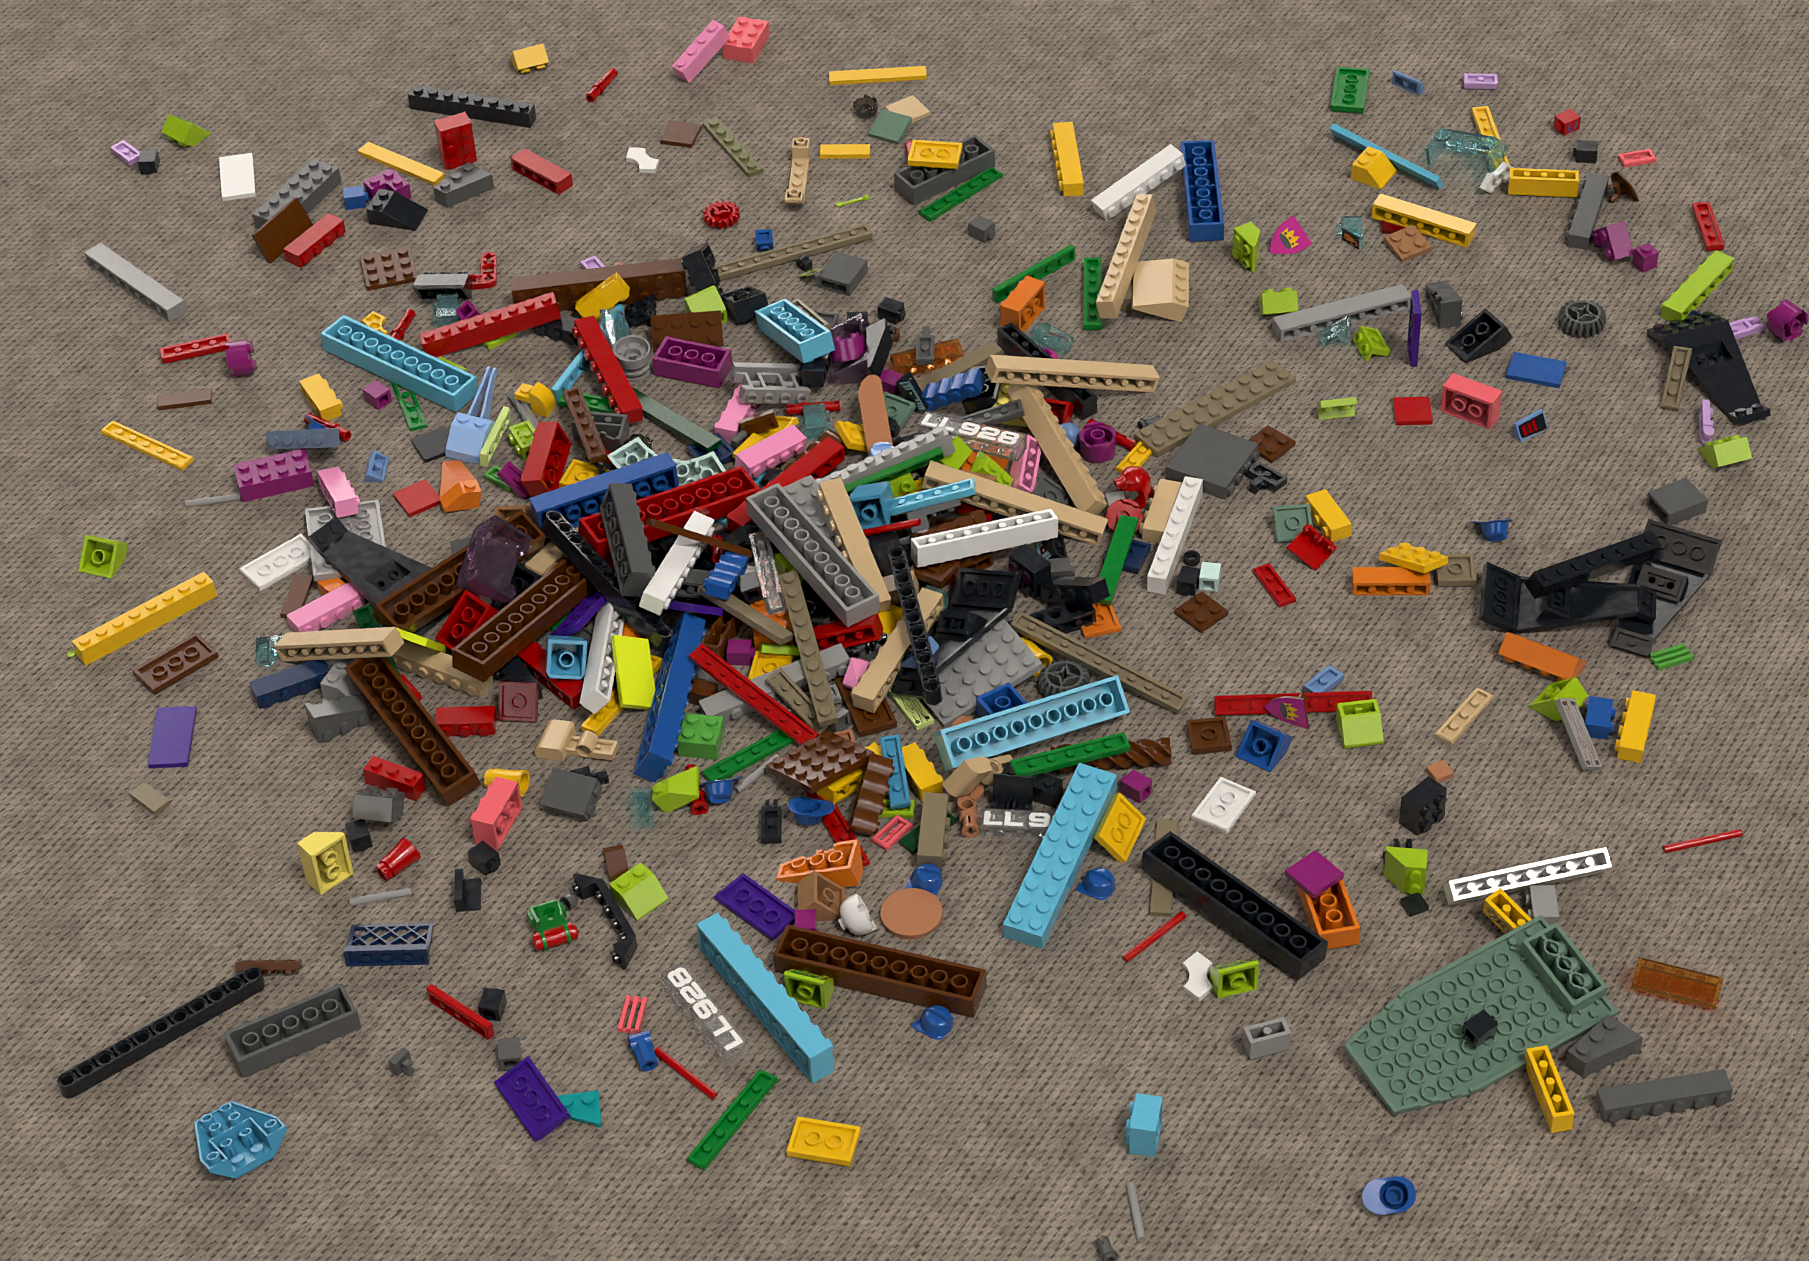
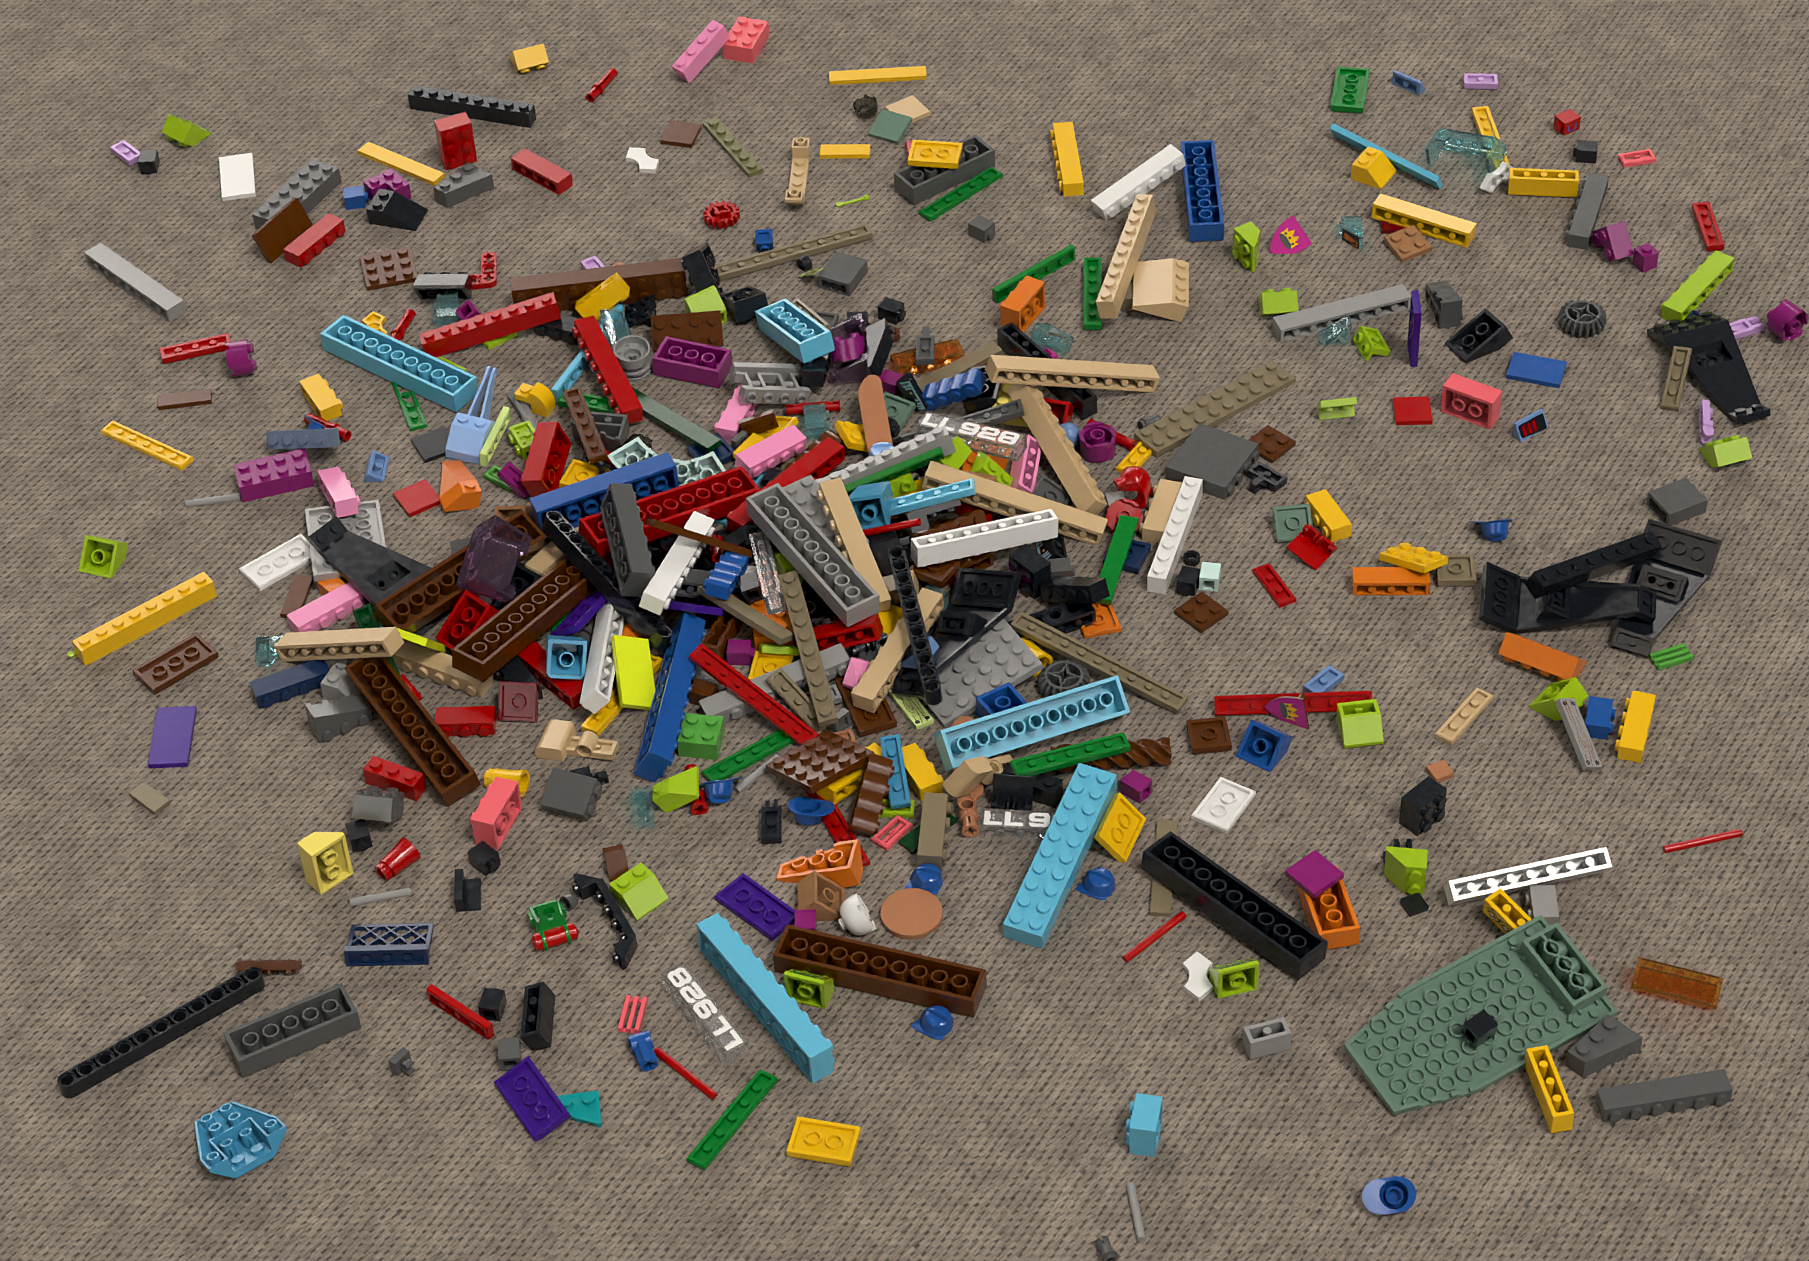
(377, 395): magenta brick -> none
(537, 1016): none -> black brick
(1620, 186): reddish brown shield -> none

